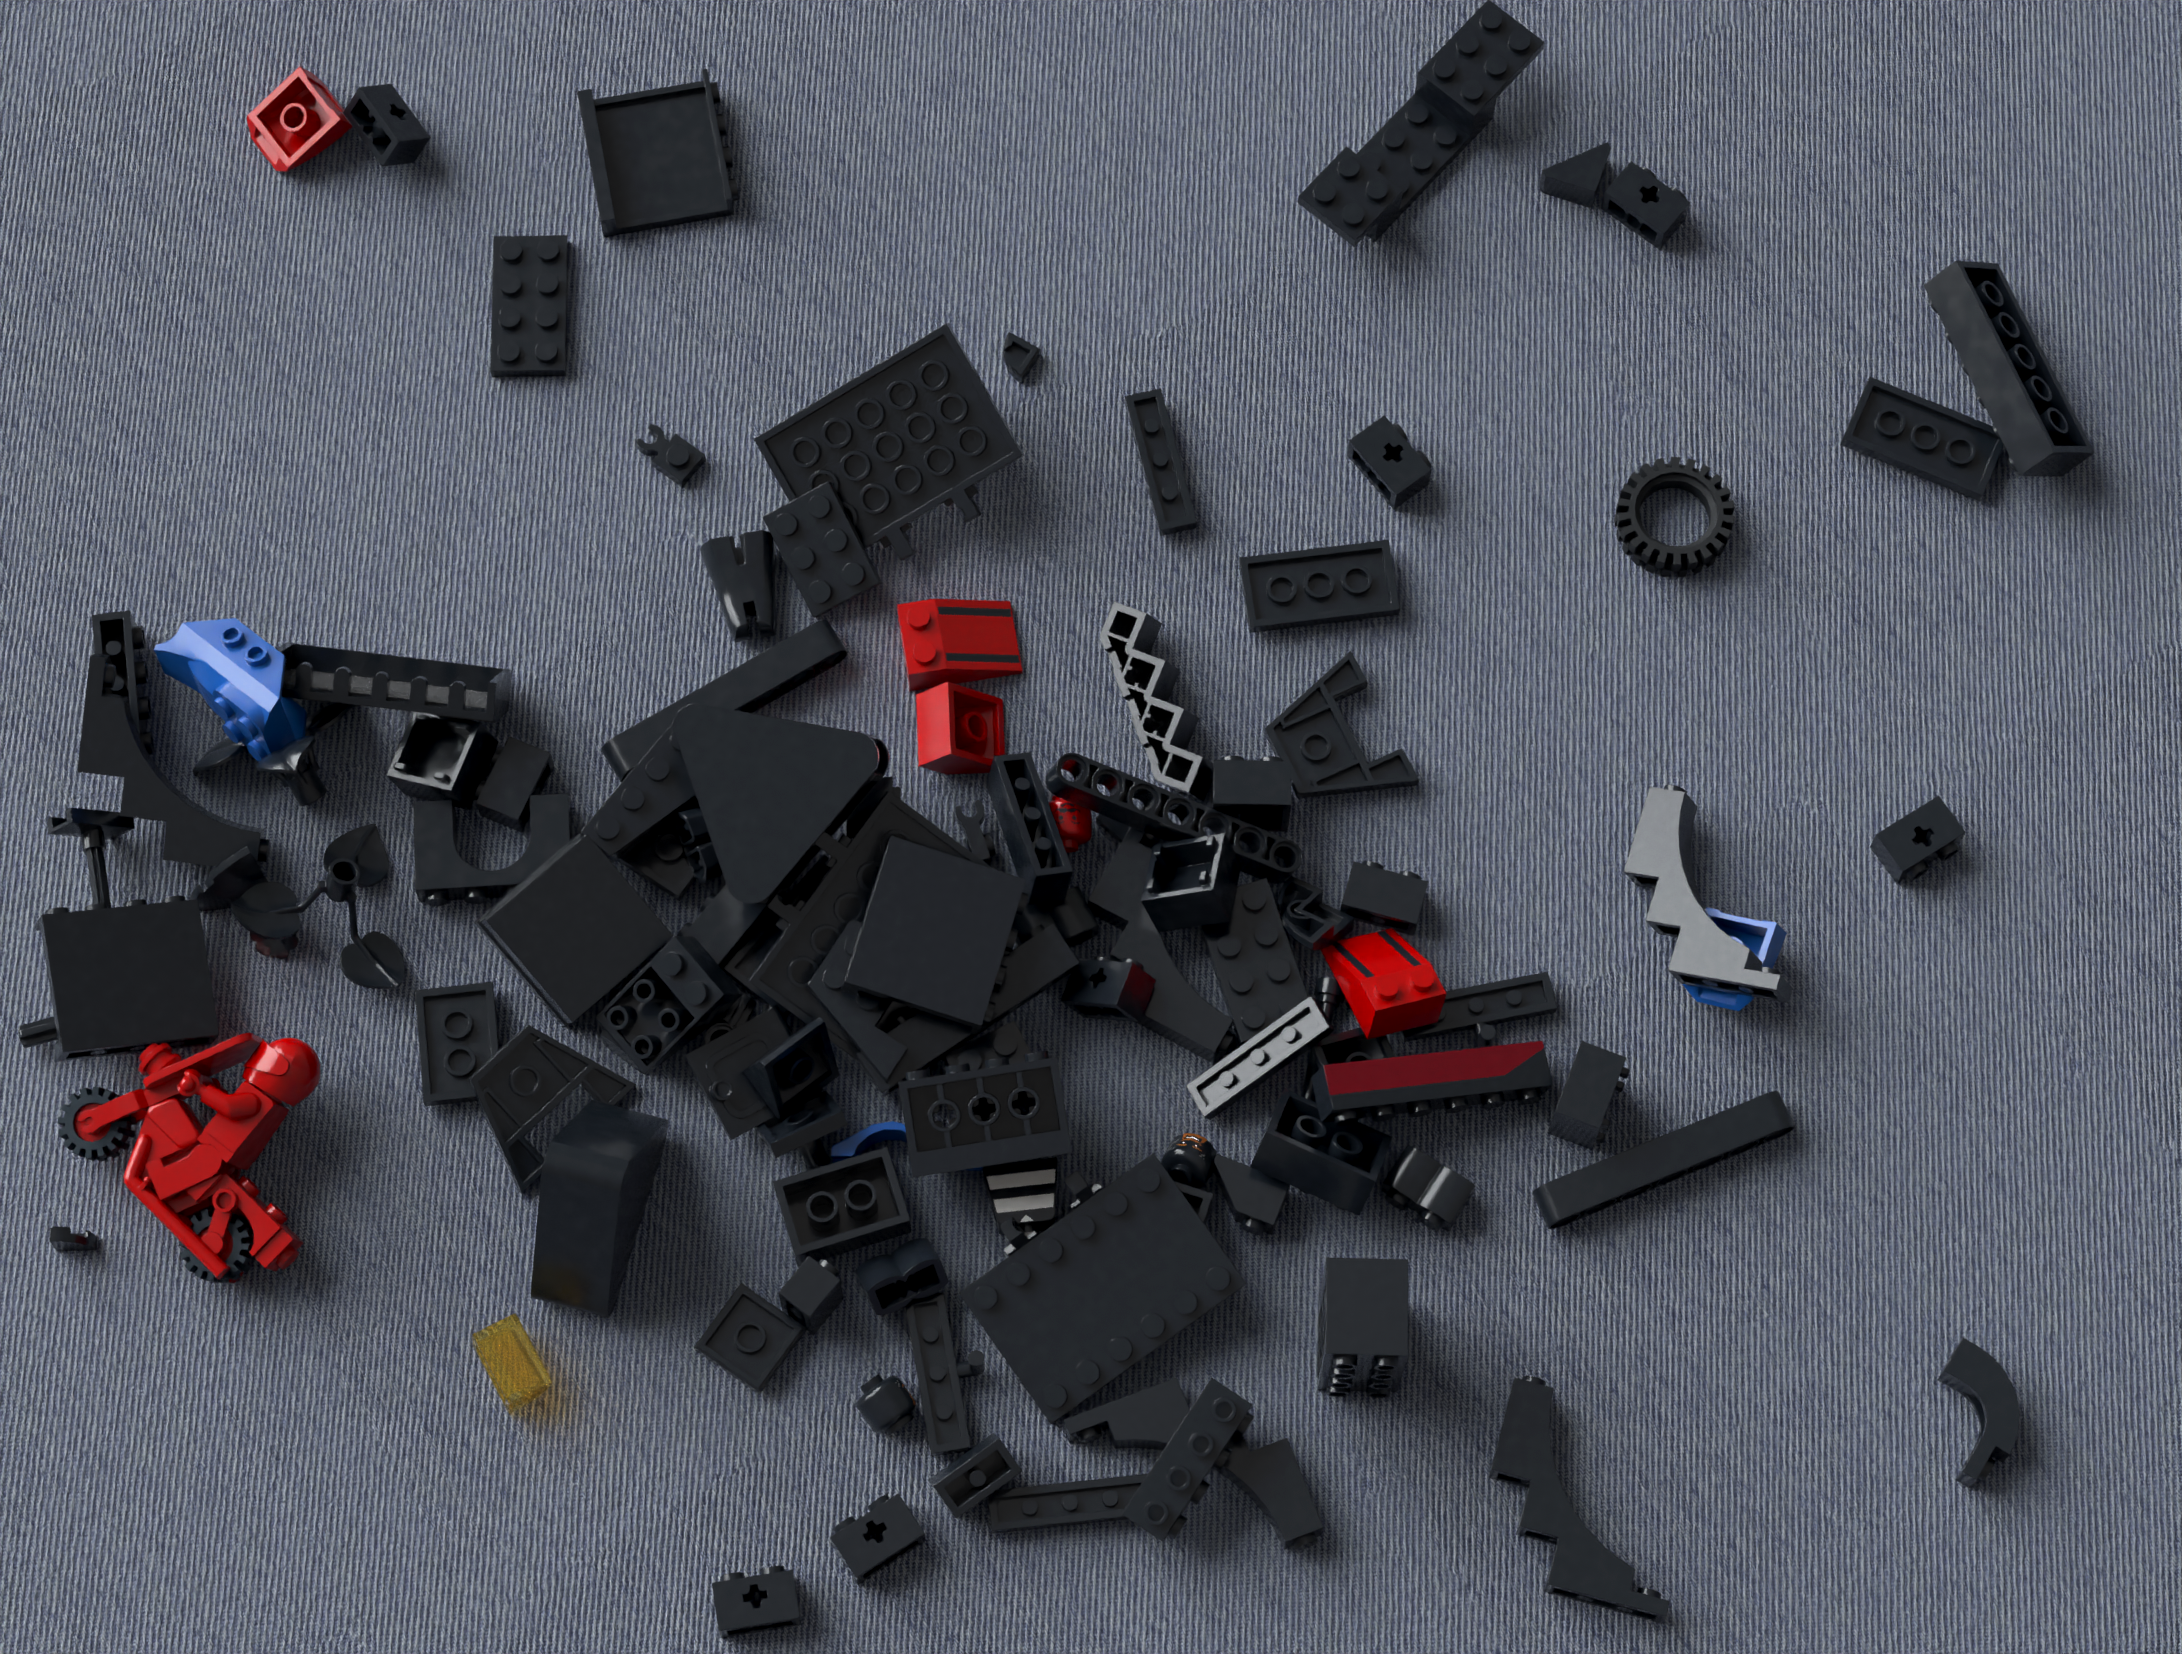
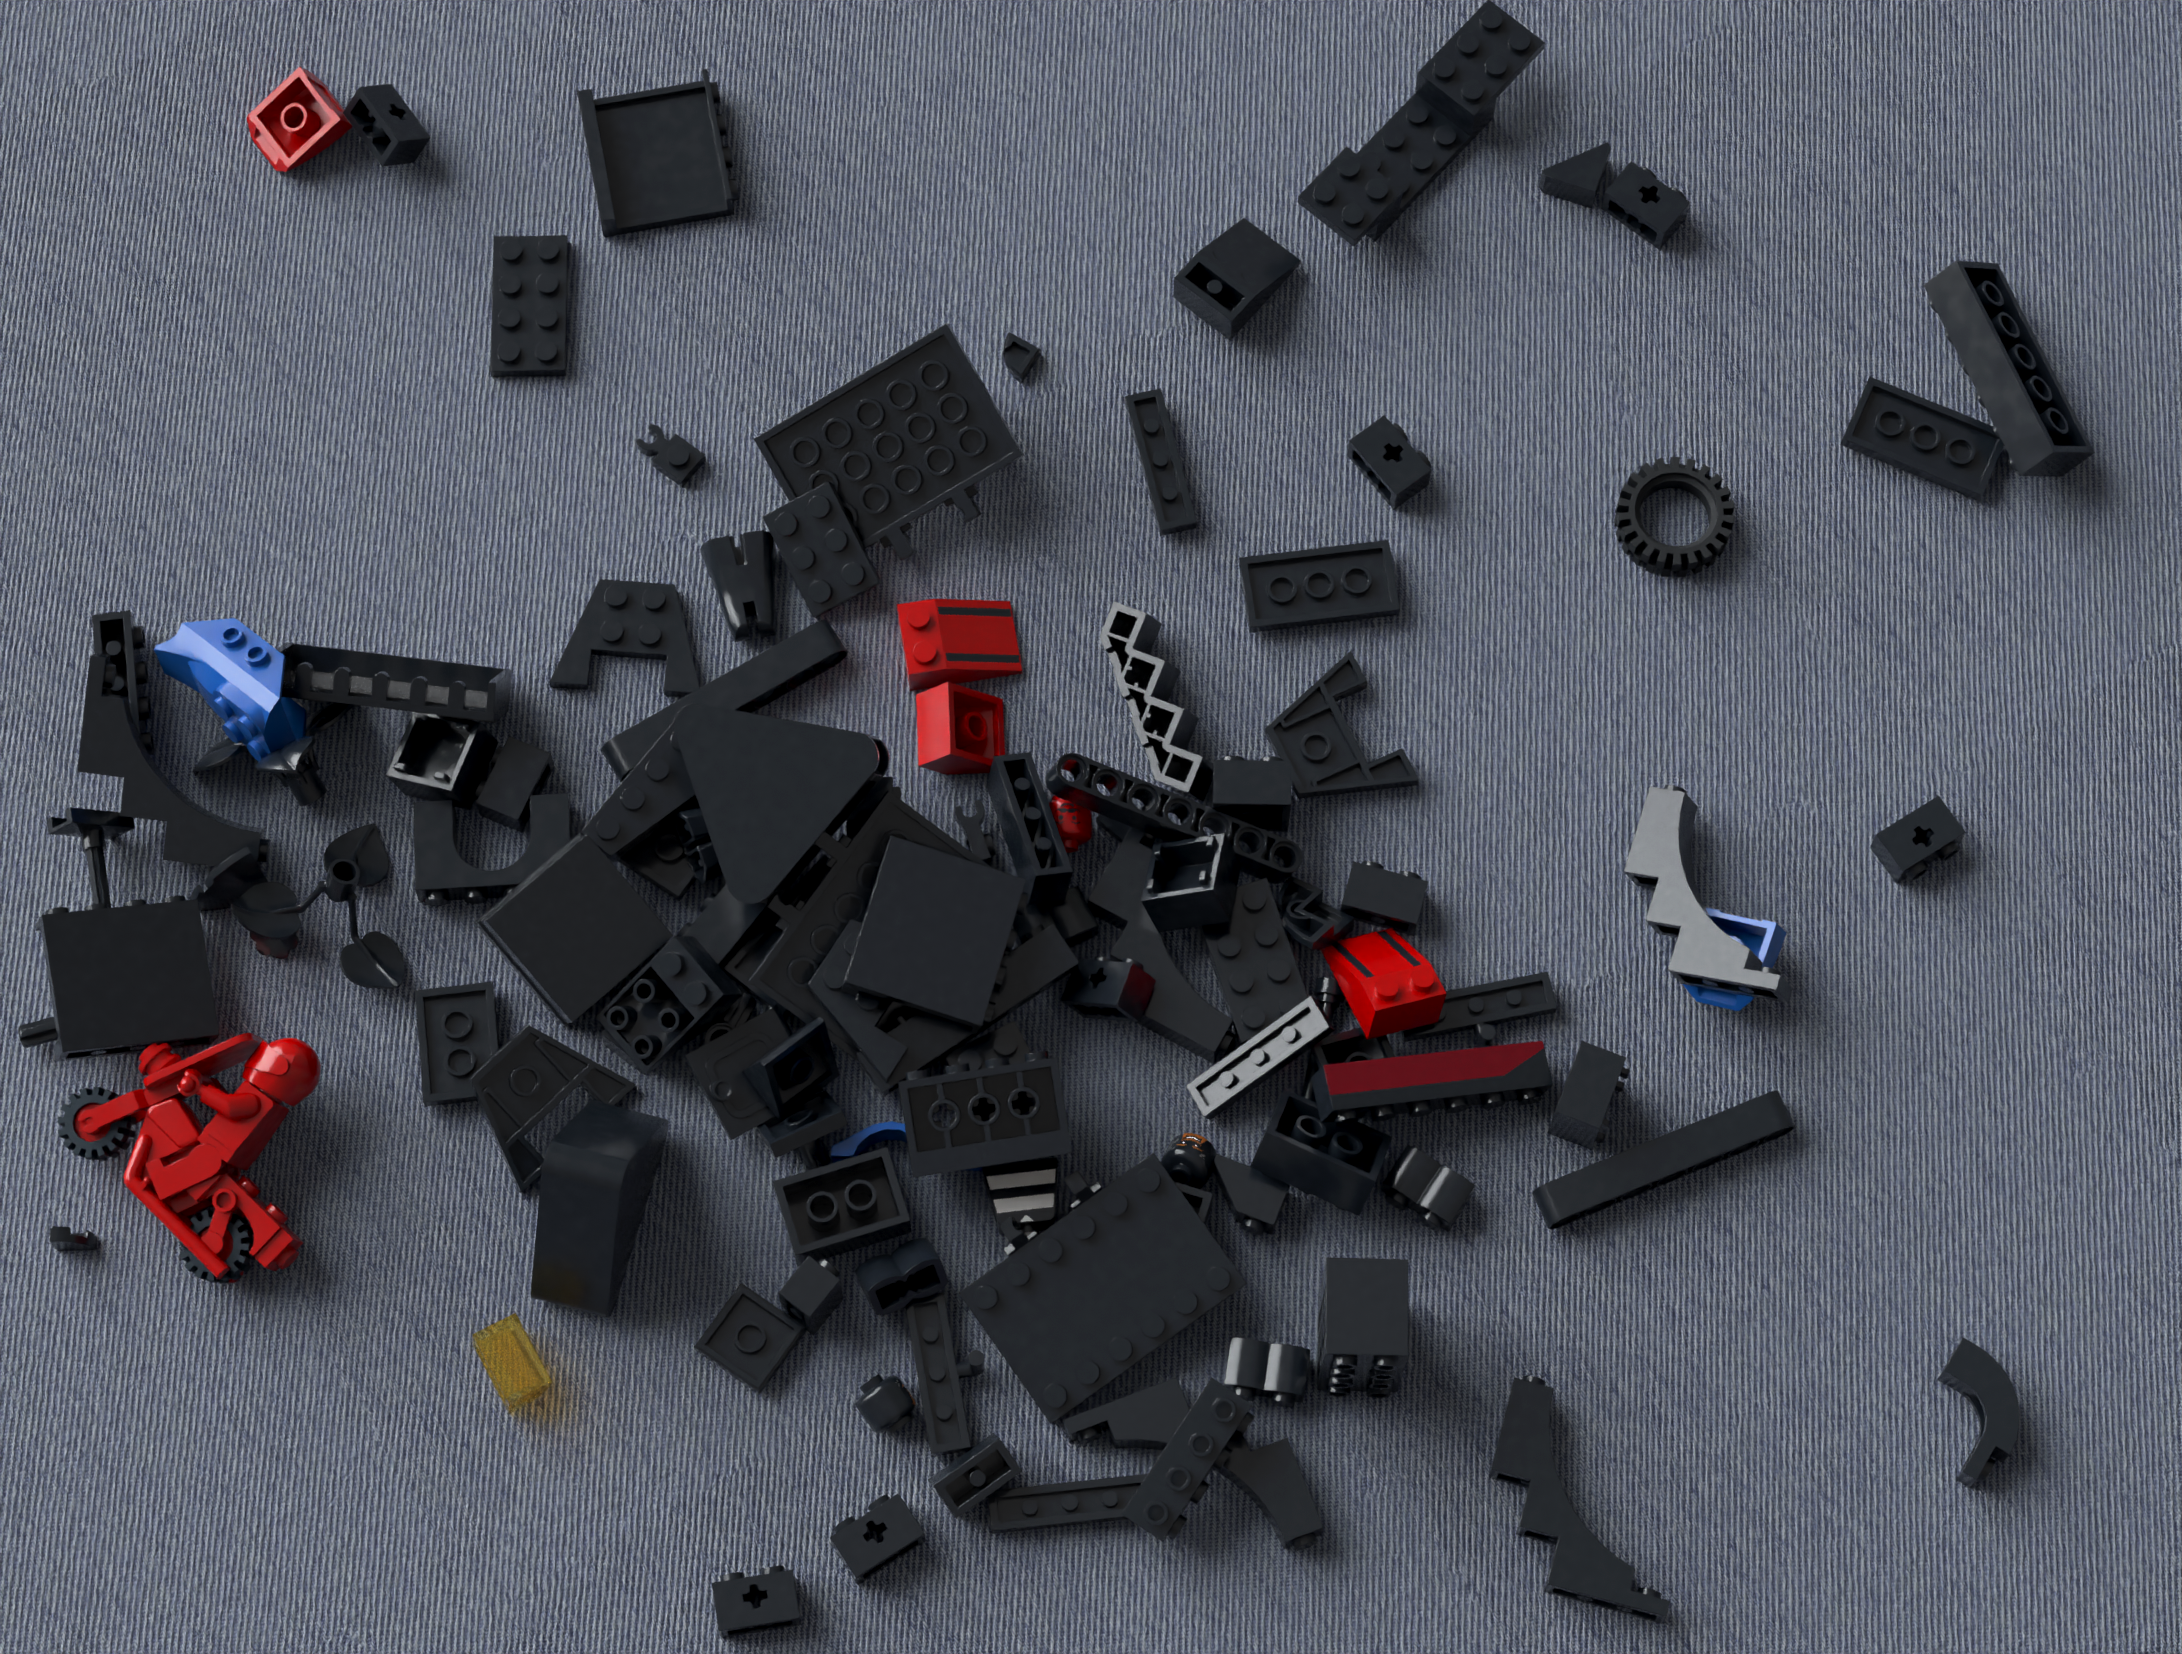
(631, 623): none -> black wing
(1233, 277): none -> black slope
(1267, 1371): none -> black brick

